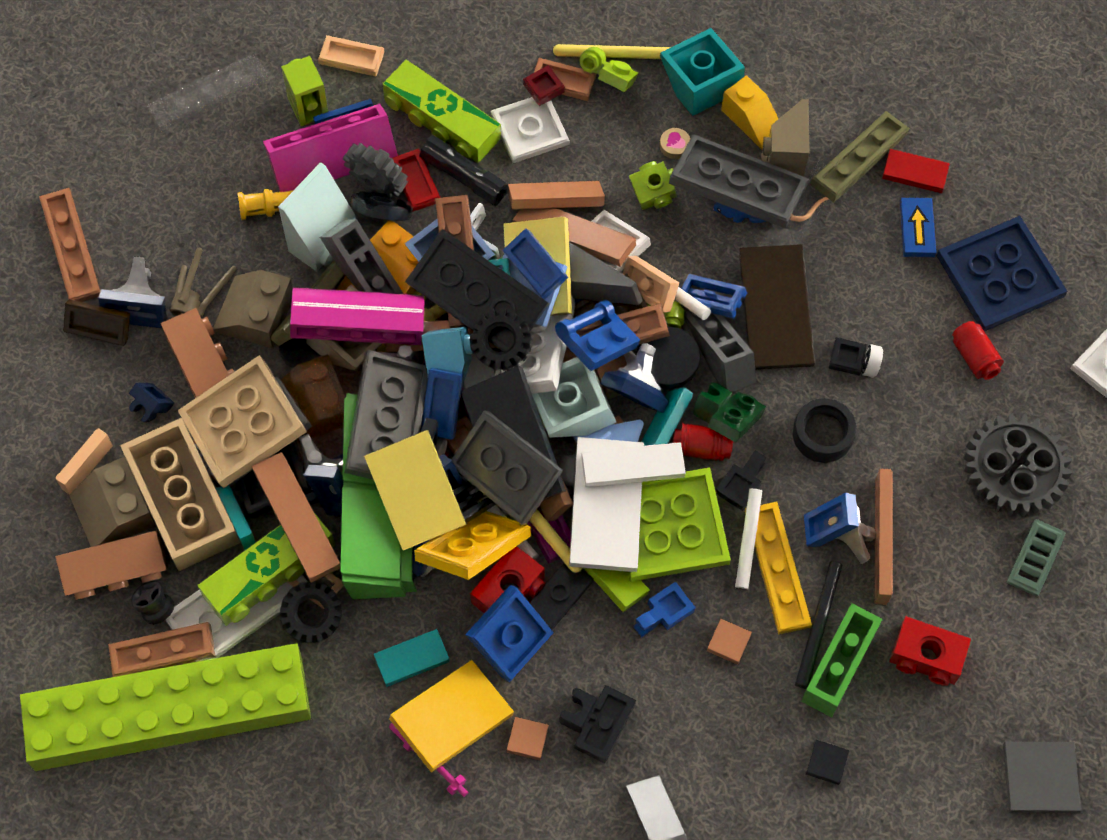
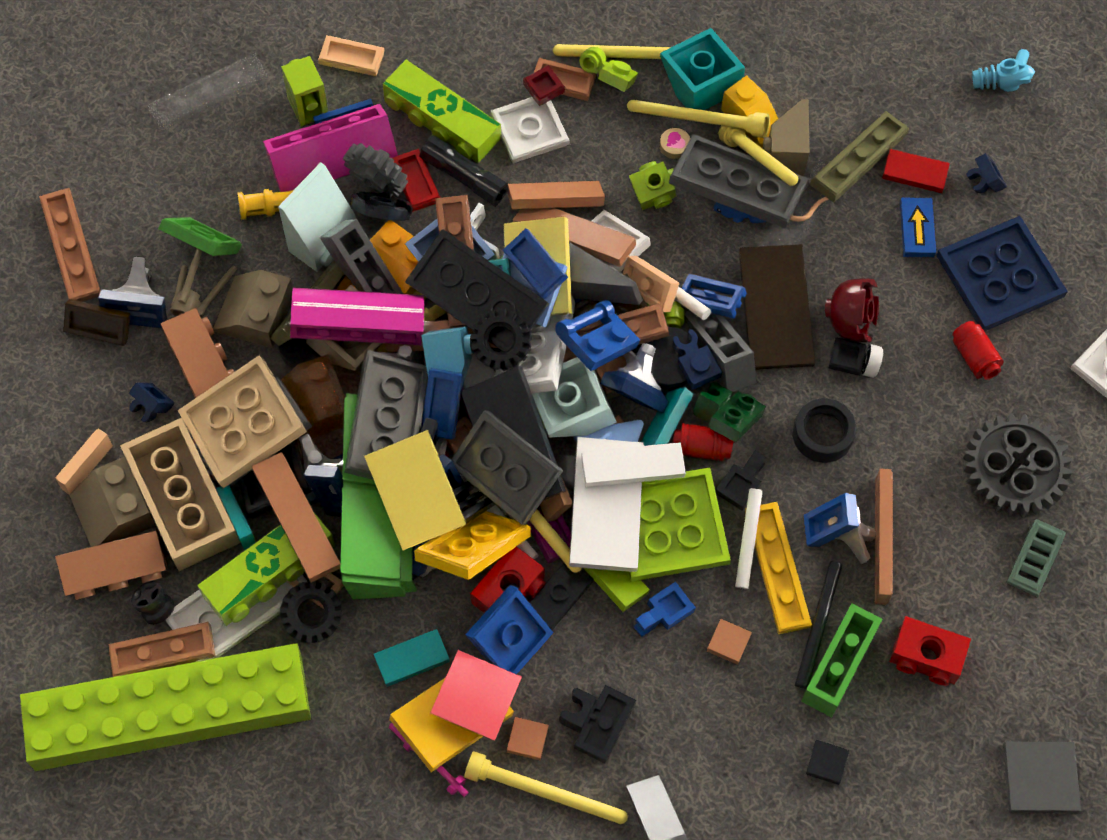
(200, 236): none -> bright green tile
(476, 695): none -> coral slope
(481, 768): none -> light yellow piece
(696, 364): none -> dark blue plate
(737, 137): none -> light yellow piece
(755, 124): none -> light yellow piece
(852, 306): none -> dark red cylinder
(989, 173): none -> dark blue tile
(1008, 73): none -> medium azure piece

